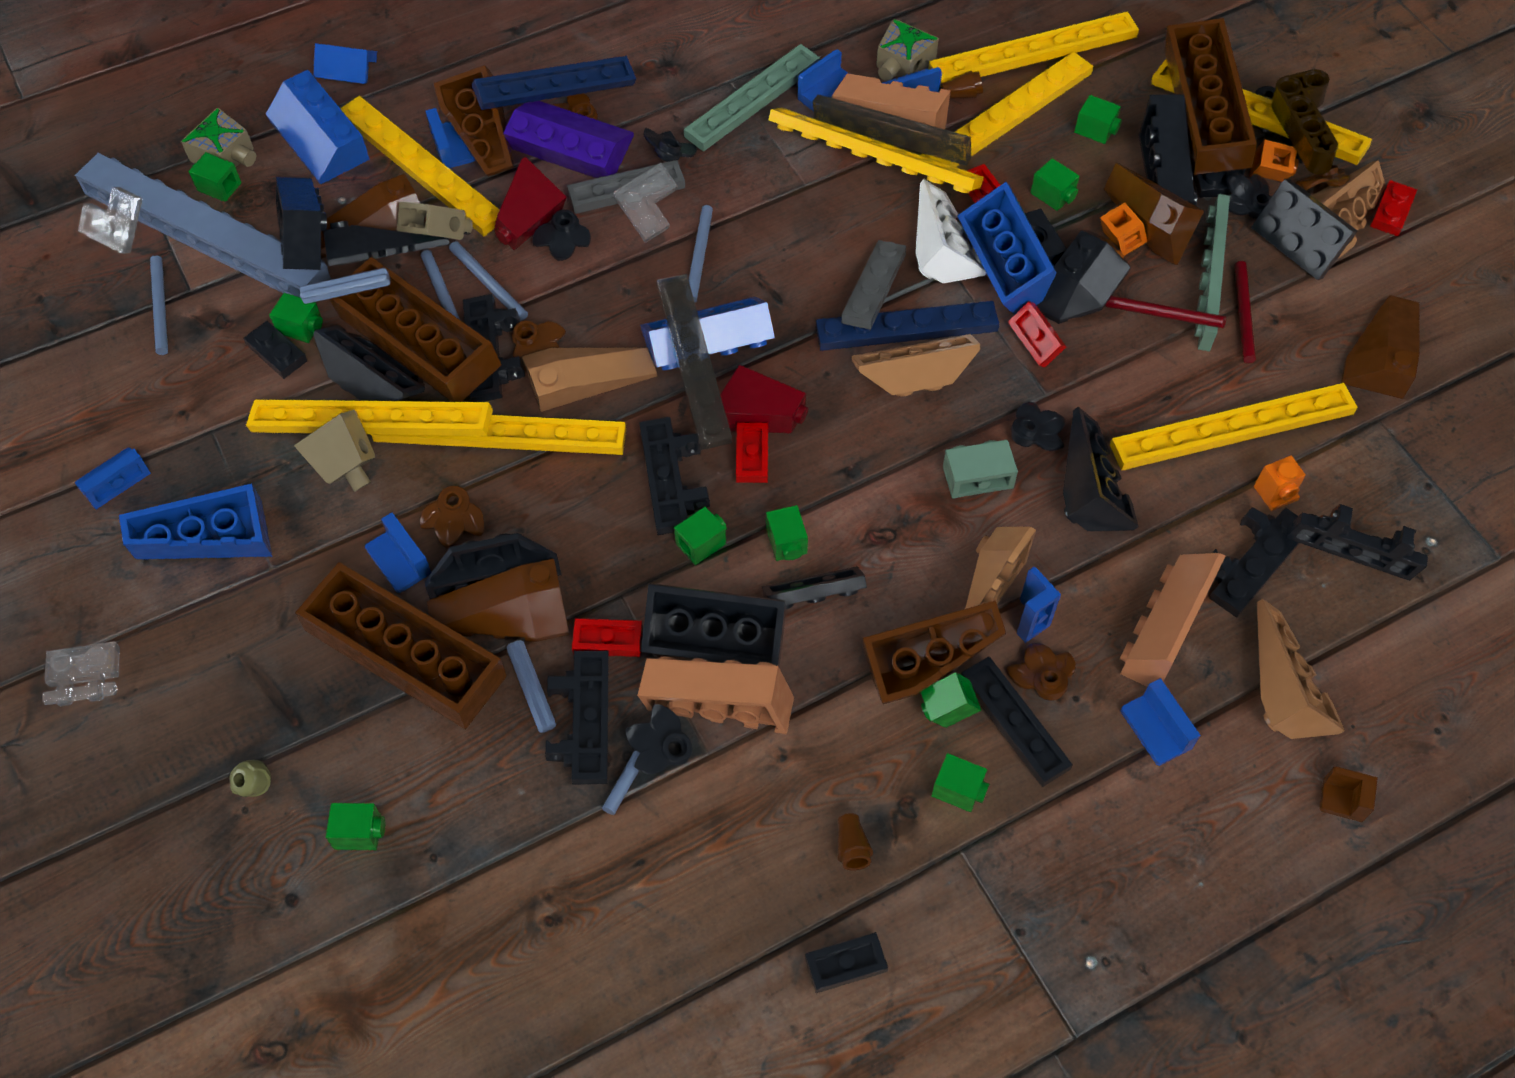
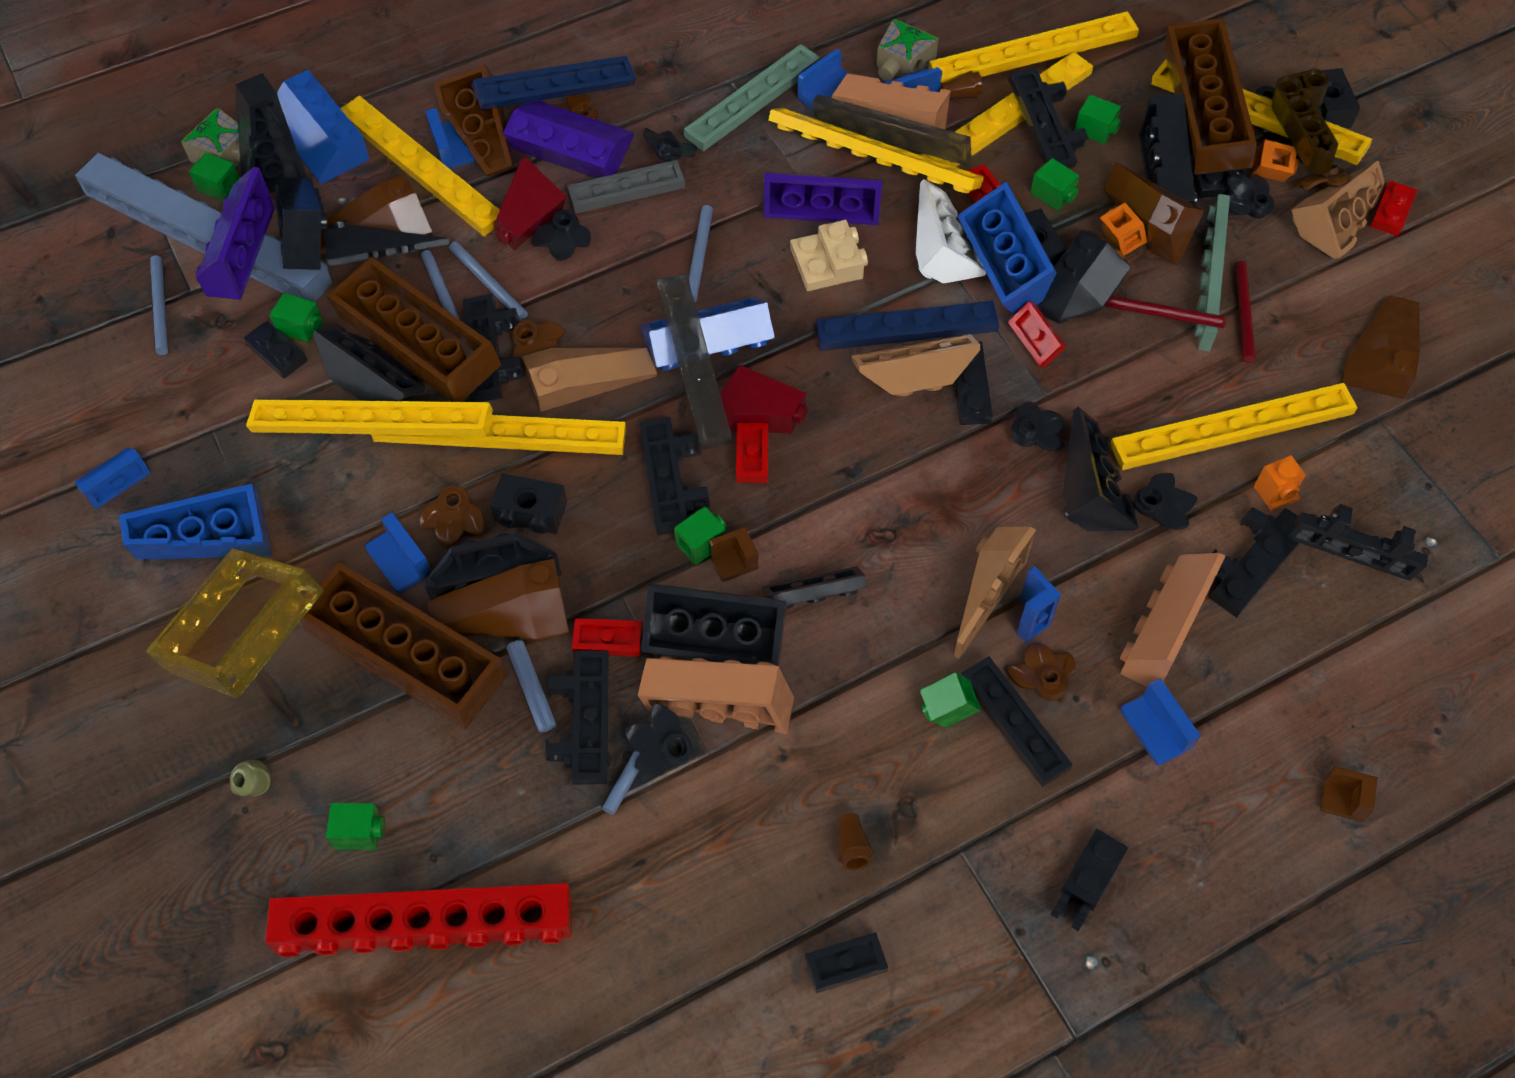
(80, 665): clear plate -> none
(117, 224): clear plate -> none
(236, 238): none -> dark purple slope
(258, 640): none -> clear yellow window
(264, 133): none -> black wedge
(291, 914): none -> red brick
(339, 450): dark tan torso -> none
(342, 63): blue panel -> none
(345, 285): sand blue axle -> none
(440, 220): dark tan torso -> none
(517, 492): none -> black brick
(639, 199): clear plate -> none
(733, 554): none -> reddish brown panel
(786, 533): green brick -> none
(822, 198): none -> dark purple slope
(829, 256): none -> tan plate
(874, 284): dark grey plate -> none
(921, 653): reddish brown wedge -> none
(960, 783): green brick -> none
(973, 392): none -> black plate
(979, 468): sand green brick -> none
(1037, 106): none -> black hinge
(1090, 876): none -> black hinge
(1169, 502): none -> black plate
(1286, 685): medium nougat wedge -> none
(1304, 229): black plate -> none
(1340, 103): none -> black brick

